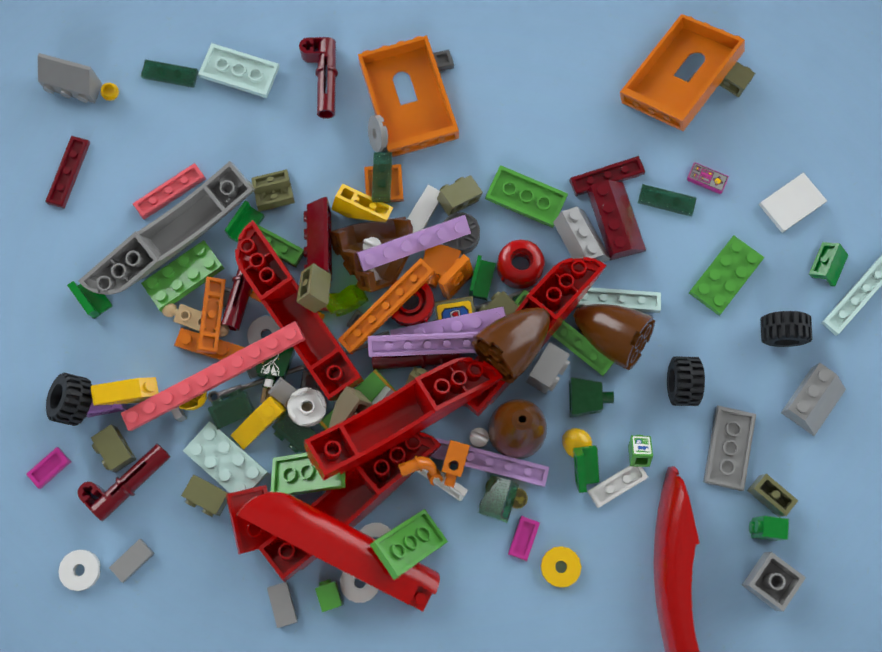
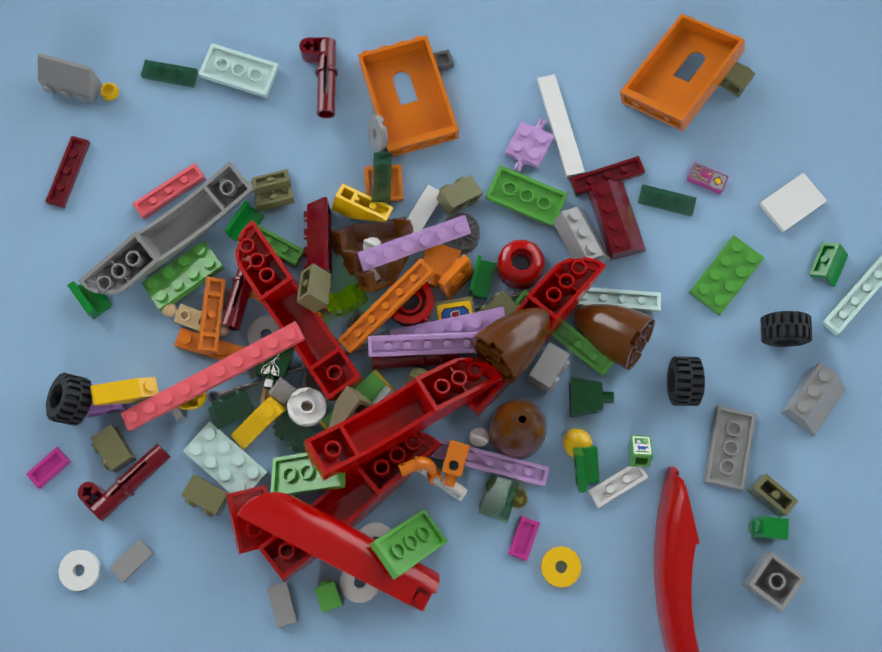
(529, 145): none -> lavender plate
(560, 126): none -> white tile

